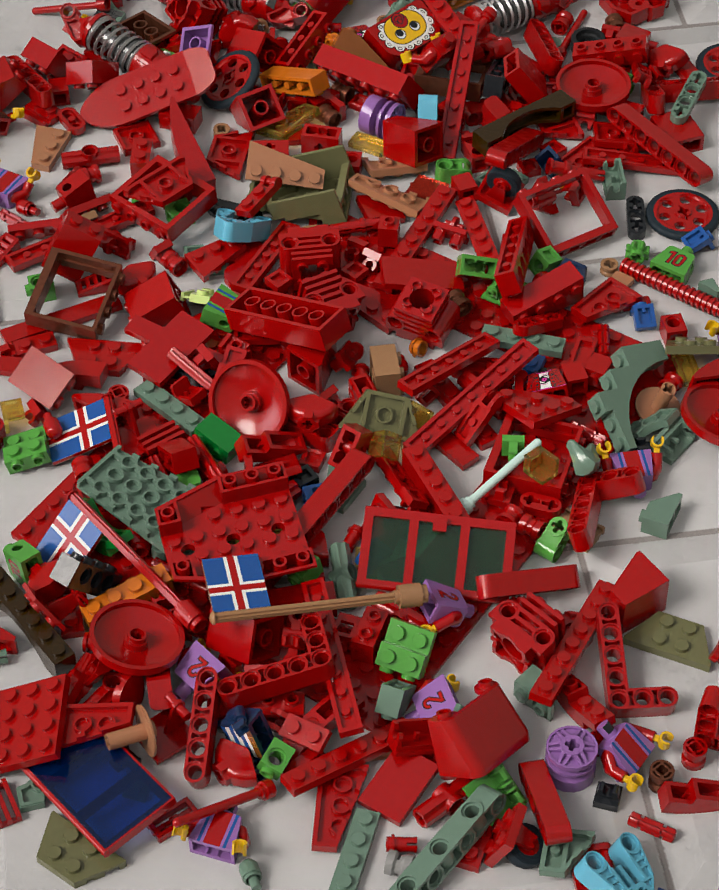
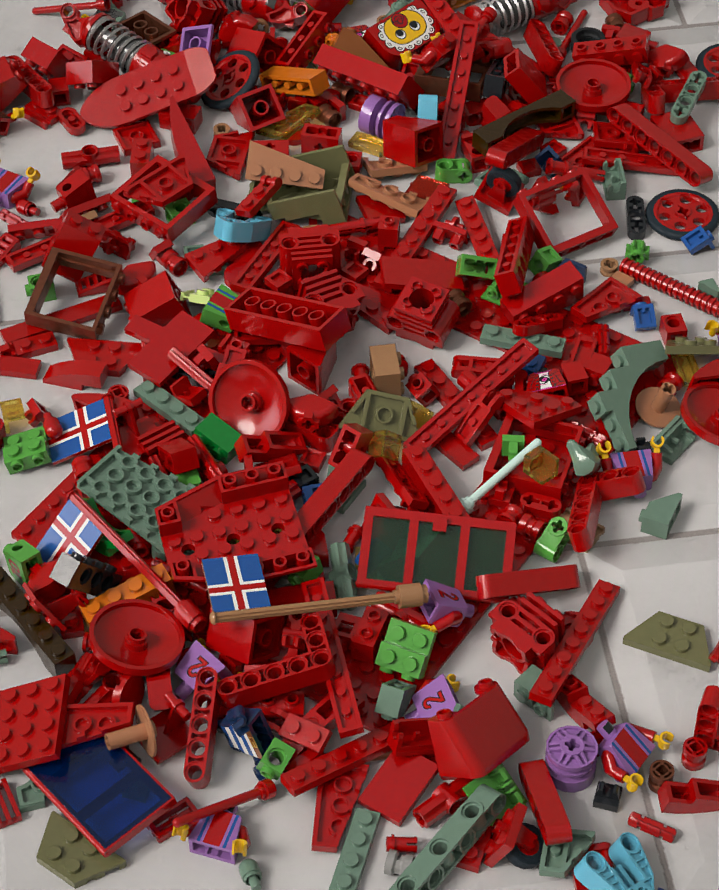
(42, 378): slope -> none
(48, 147): nougat wing -> none
(233, 765): red piece -> none
(347, 356): red hips -> none
(418, 347): orange plate -> none
(448, 364): red plate -> none
(464, 184): red brick -> none
(617, 670): red beam -> none
(639, 592): red slope -> none
(660, 419): sand green tile -> none
(675, 263): bright green torso -> none

